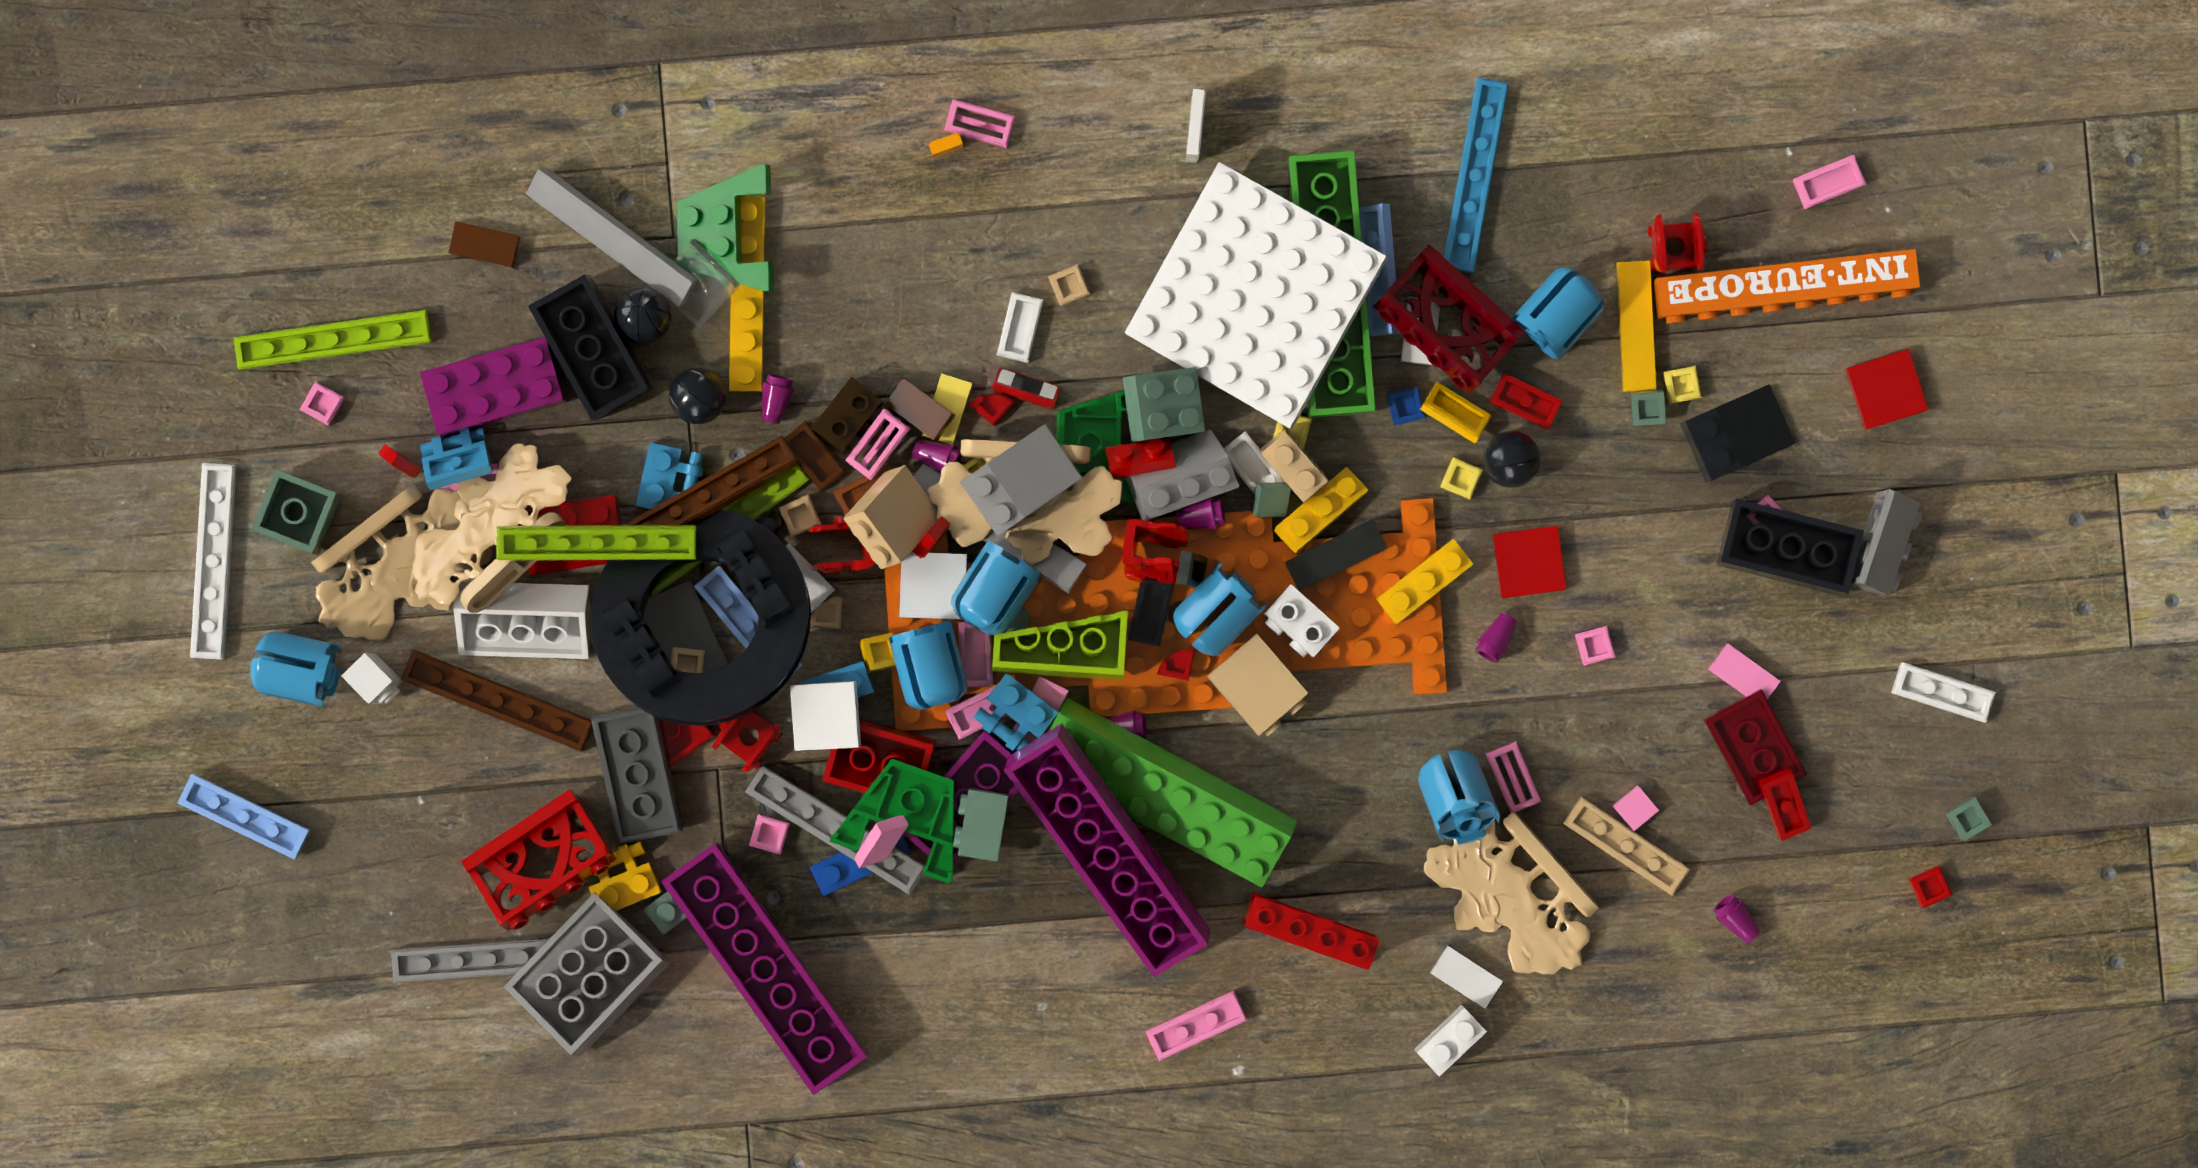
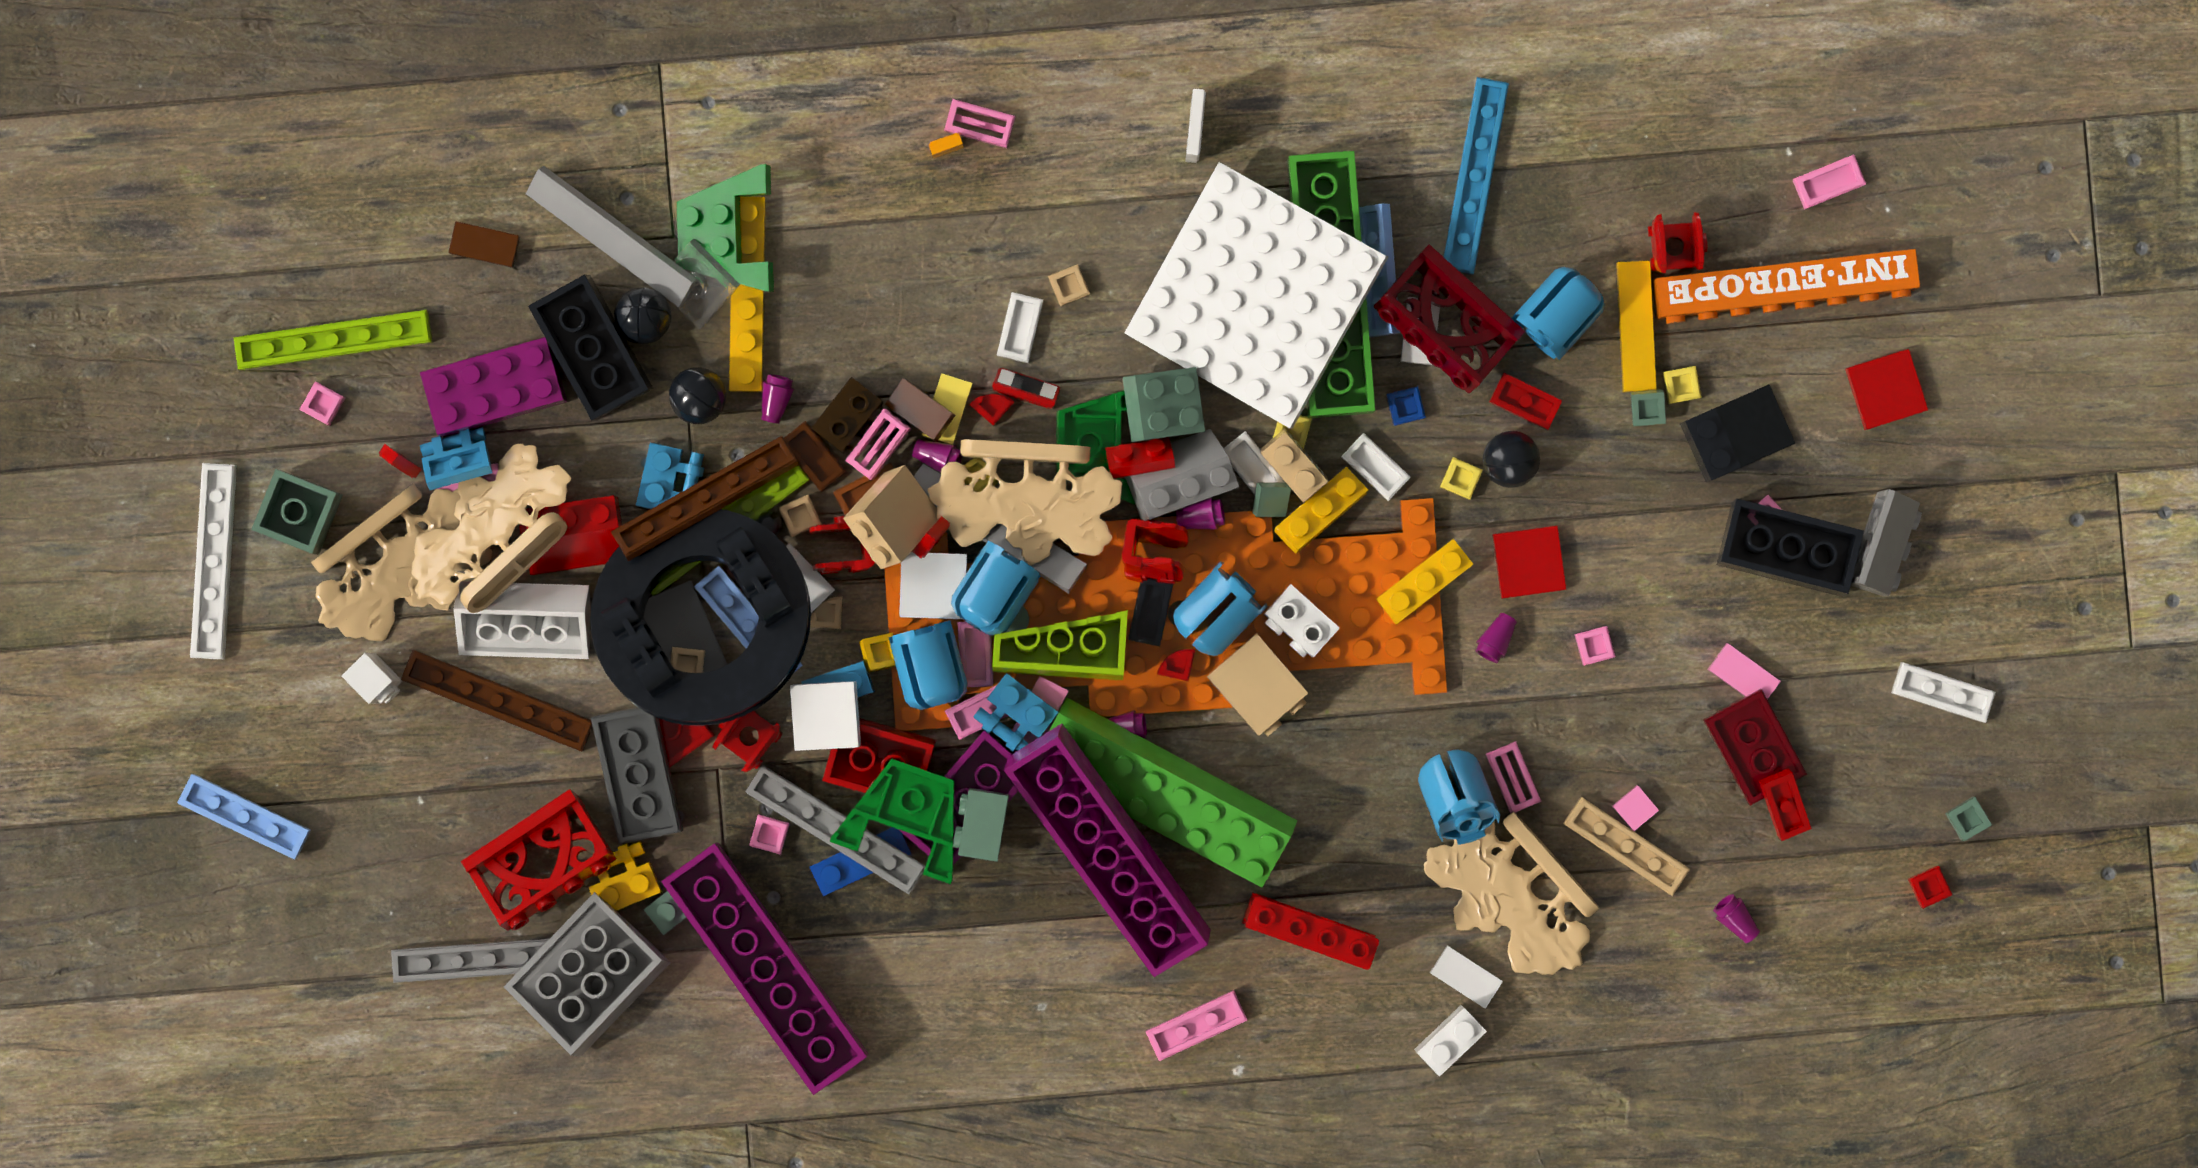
(295, 668): dark azure cylinder -> none
(596, 542): lime tile -> none
(881, 841): bright pink tile -> none
(1021, 479): light grey slope -> none
(1191, 569): pearl dark grey tile -> none
(1335, 555): pearl dark grey tile -> none
(1375, 466): none -> white tile
(1456, 412): yellow tile -> none

